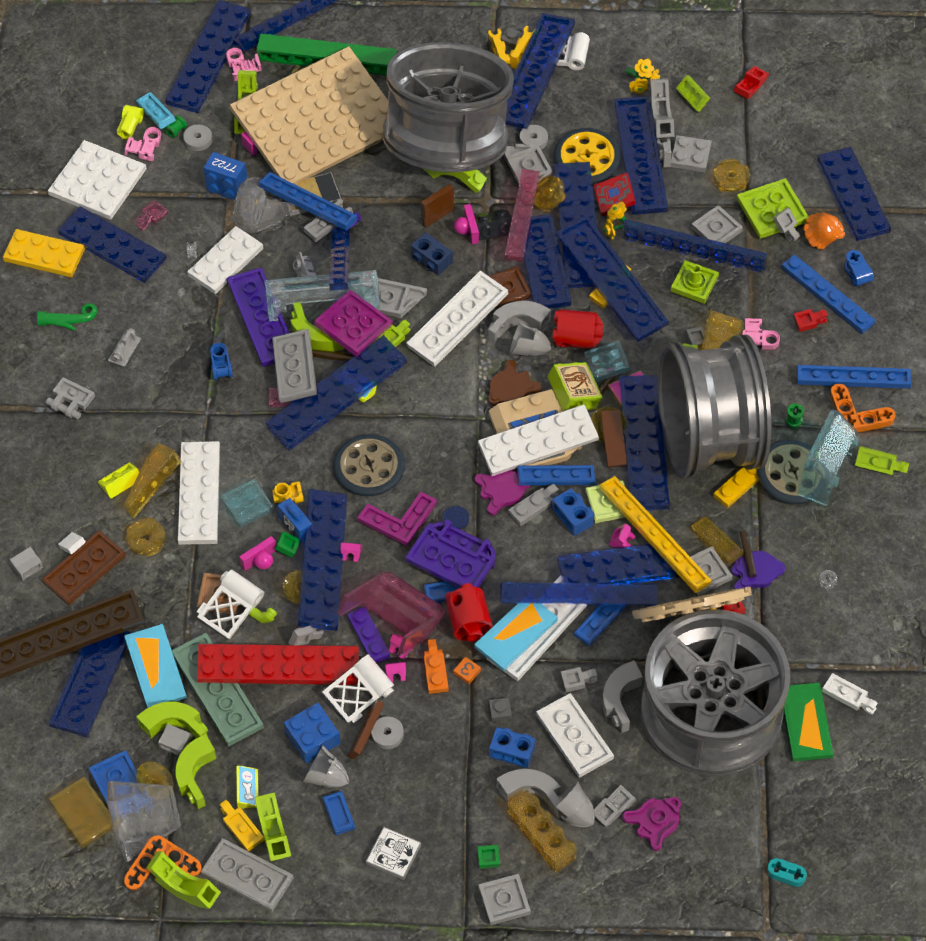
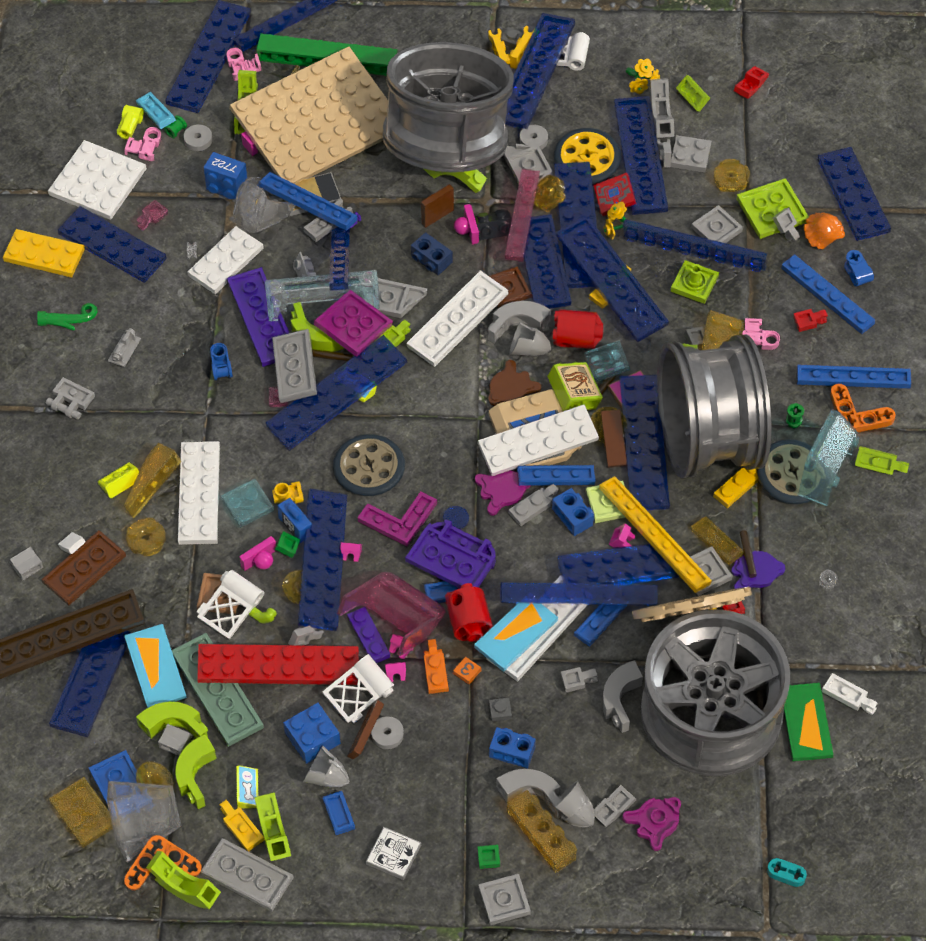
(574, 735): white plate -> none

